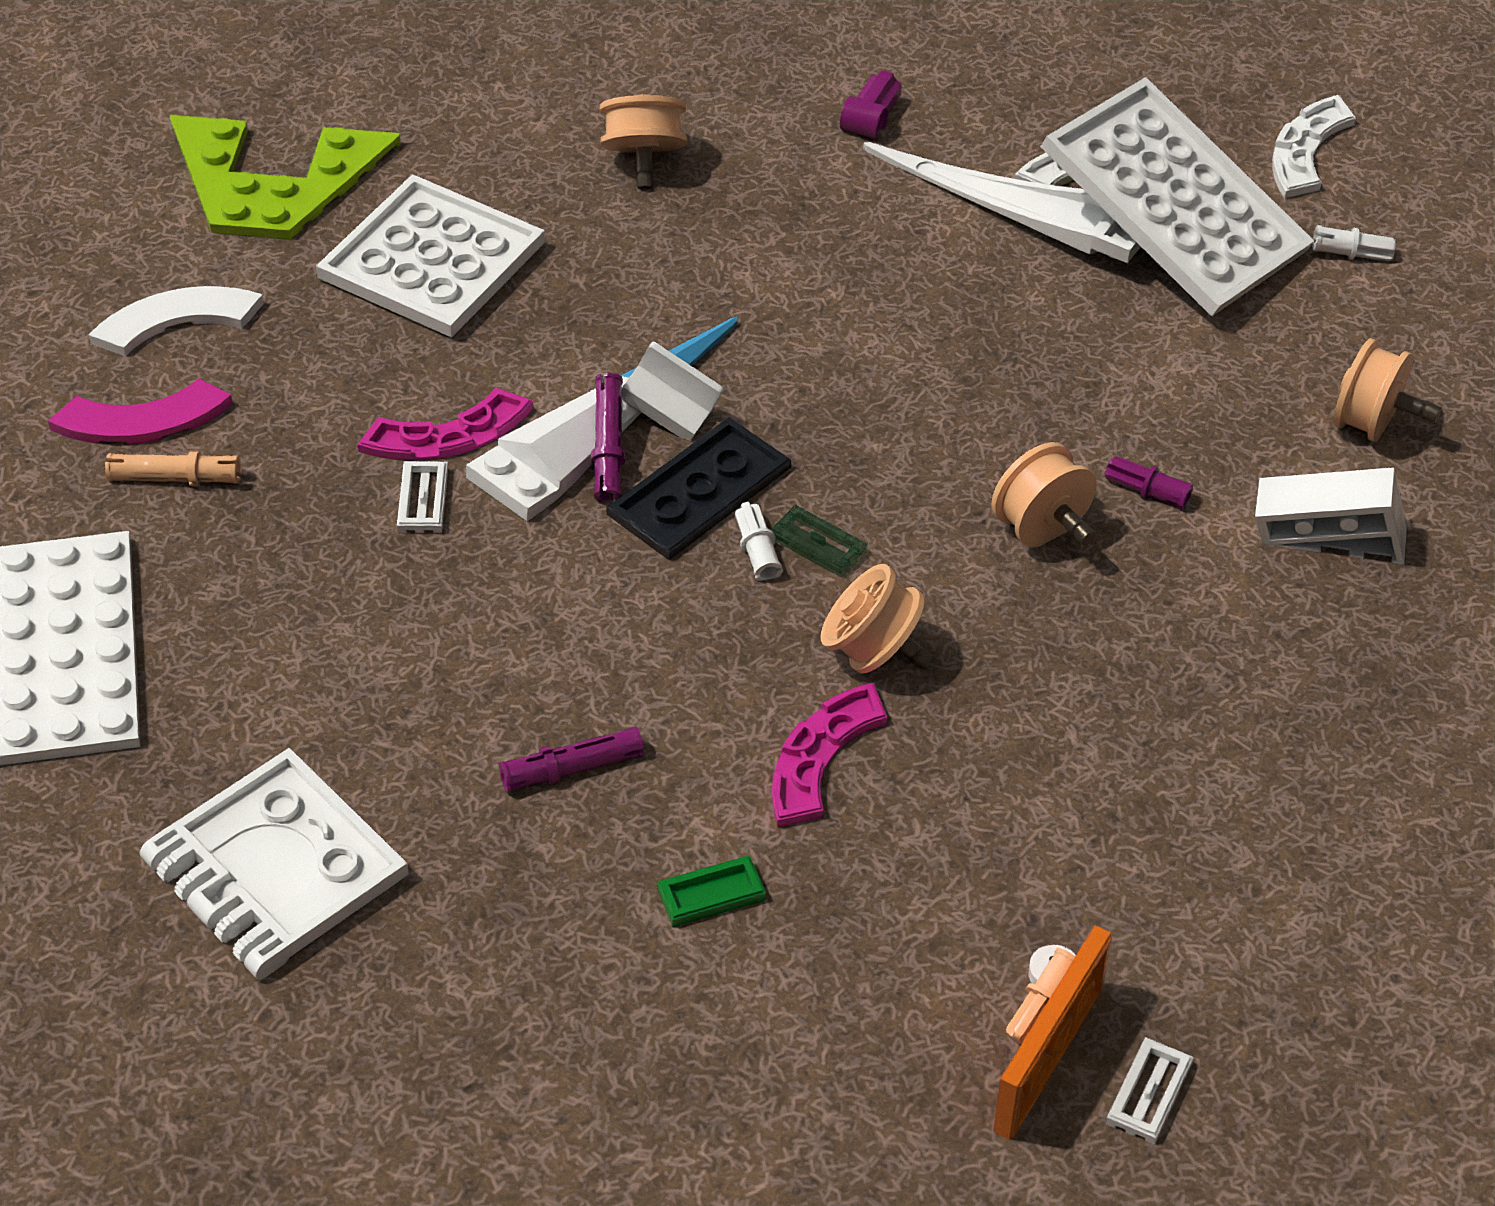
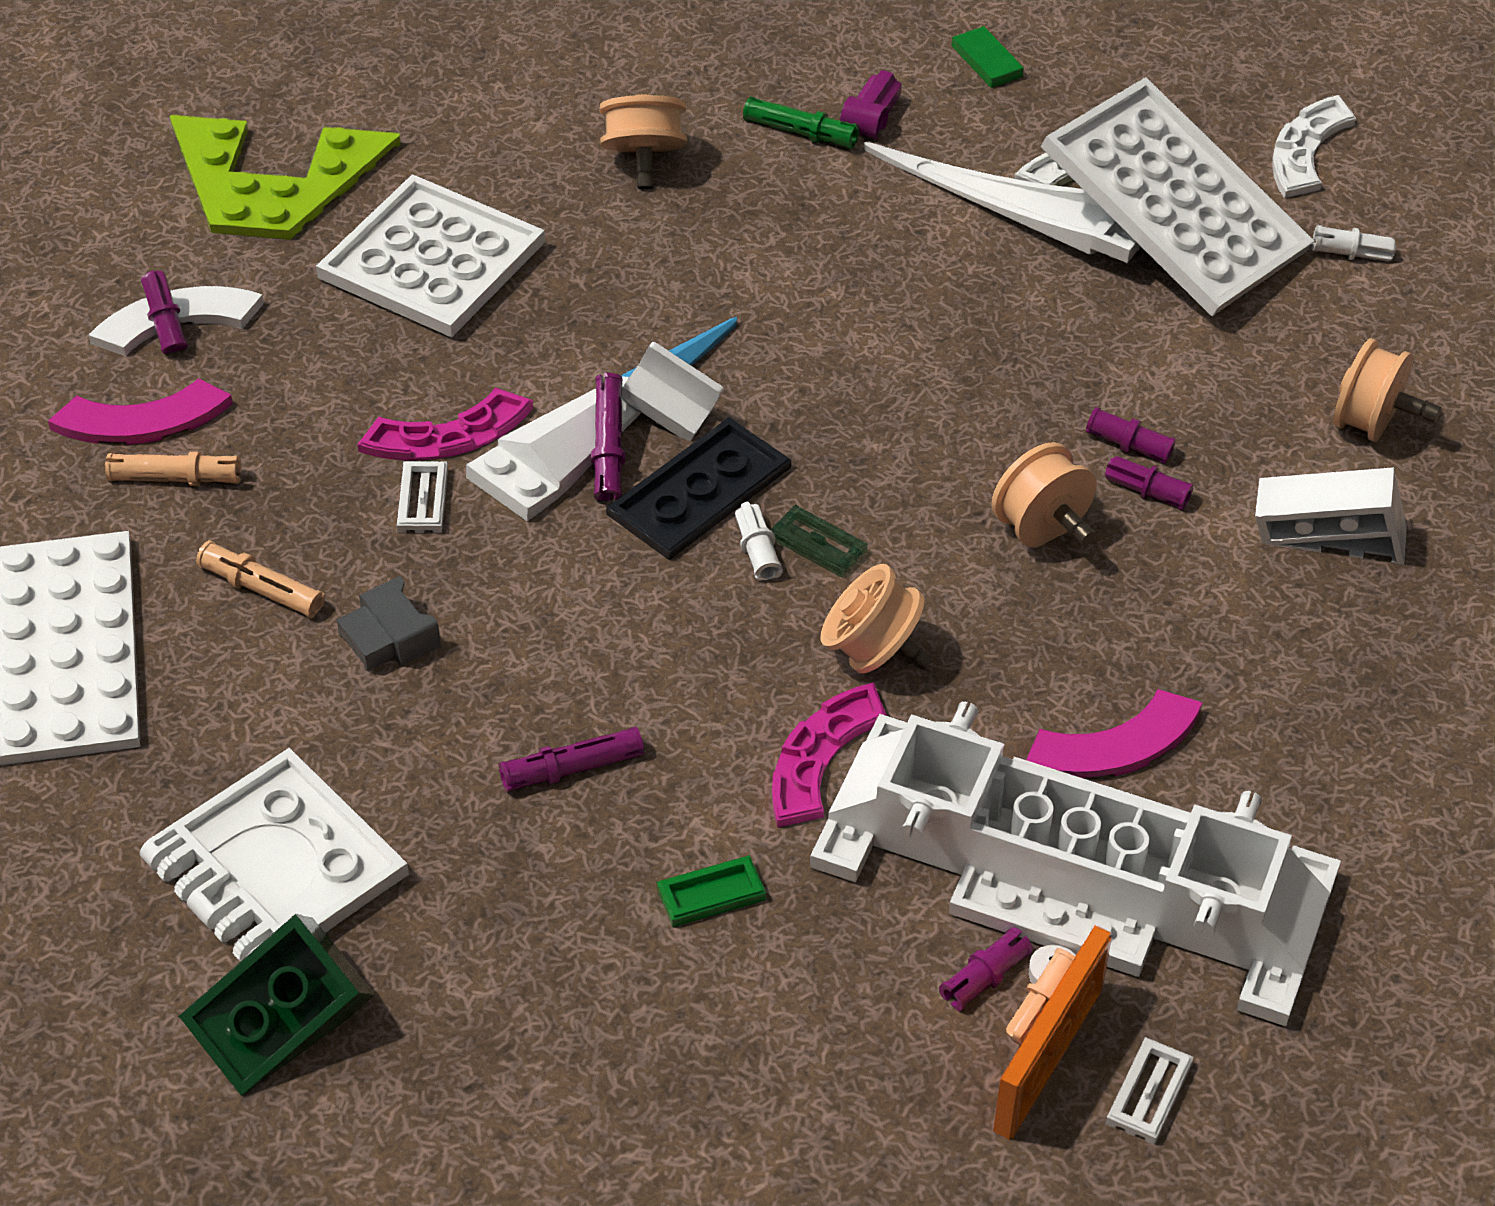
(163, 312): none -> magenta axle
(228, 564): none -> light nougat pin
(276, 1003): none -> dark green slope
(388, 627): none -> dark grey piece
(815, 126): none -> green pin
(986, 968): none -> magenta pin
(987, 57): none -> green tile
(1077, 854): none -> white piece
(1124, 747): none -> dark pink tile
(1130, 435): none -> magenta pin

